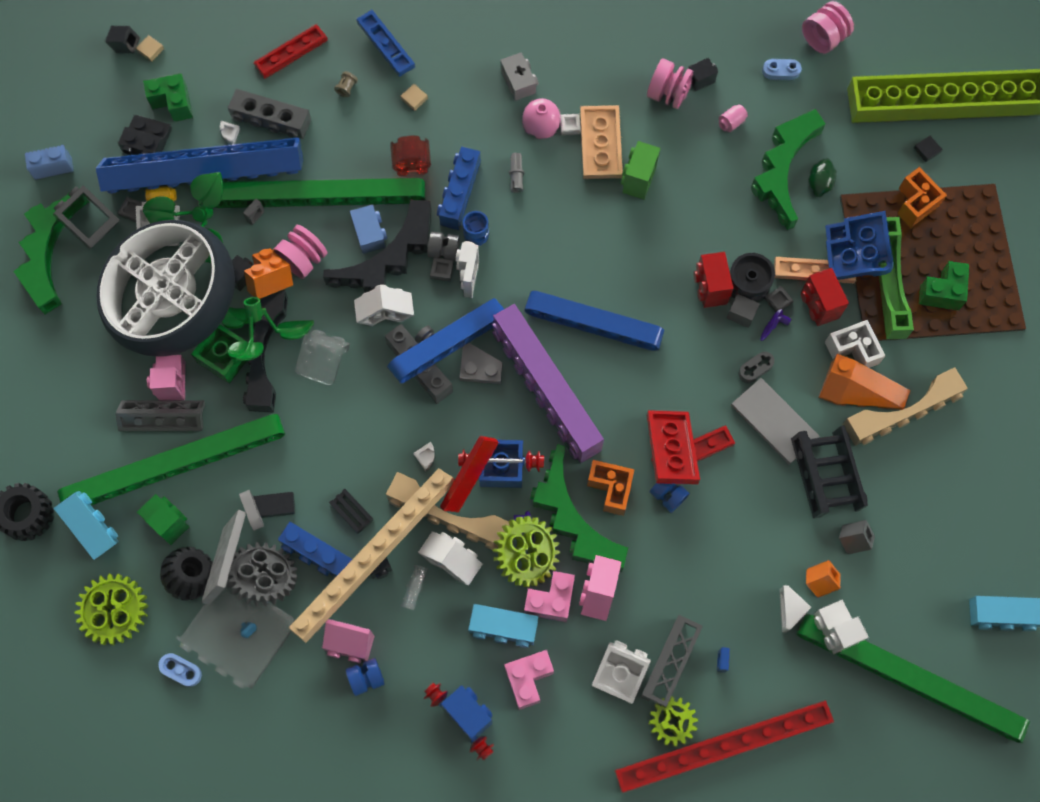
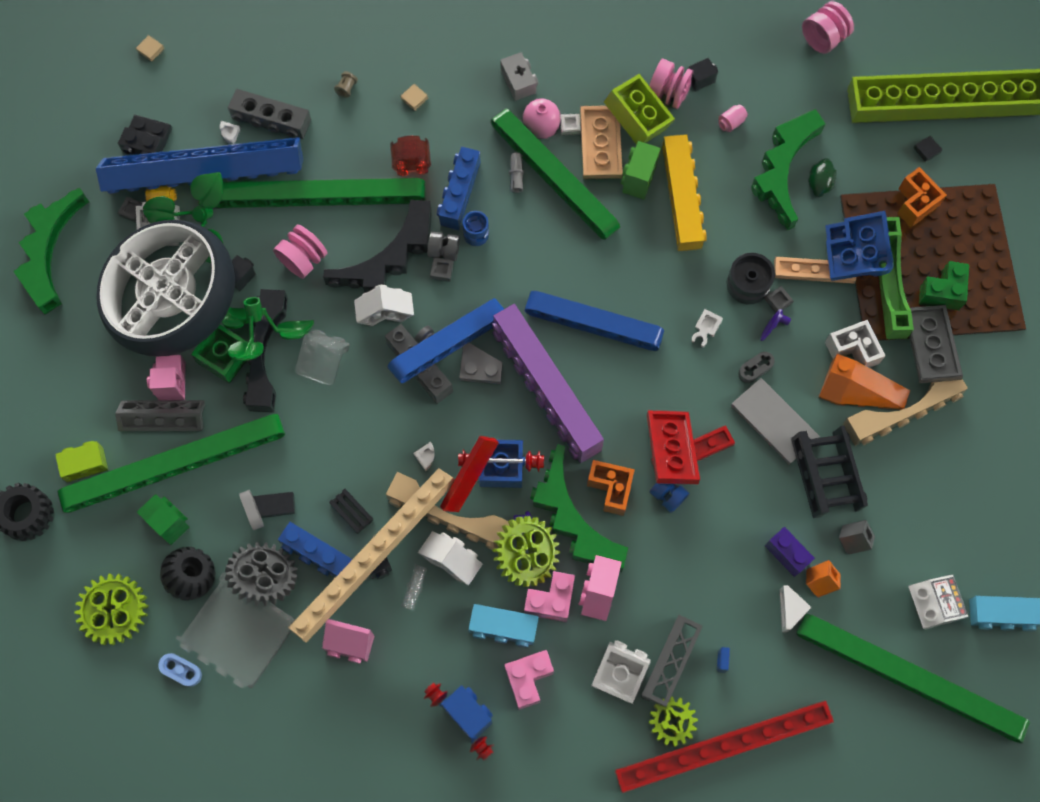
(49, 162): medium blue brick -> none
(81, 461): none -> lime brick
(87, 524): medium azure brick -> none
(101, 232): dark grey window -> none
(122, 39): black brick -> none
(169, 92): green brick -> none
(223, 557): light grey tile -> none
(247, 629): dark azure rock -> none
(253, 212): dark grey tile -> none
(267, 274): orange brick -> none
(290, 51): red tile -> none
(365, 676): blue wheel -> none
(367, 228): medium blue brick -> none
(385, 43): blue hinge -> none
(468, 264): white plate -> none
(555, 174): none -> green beam
(639, 109): none -> lime brick
(683, 193): none -> yellow brick
(708, 325): none -> white plate
(713, 279): red brick -> none
(743, 310): dark grey panel -> none
(782, 69): light blue plate -> none
(789, 551): none -> dark purple brick
(824, 297): red brick -> none
(839, 627): white brick -> none
(934, 345): none -> dark grey tile
(938, 601): none -> white piece

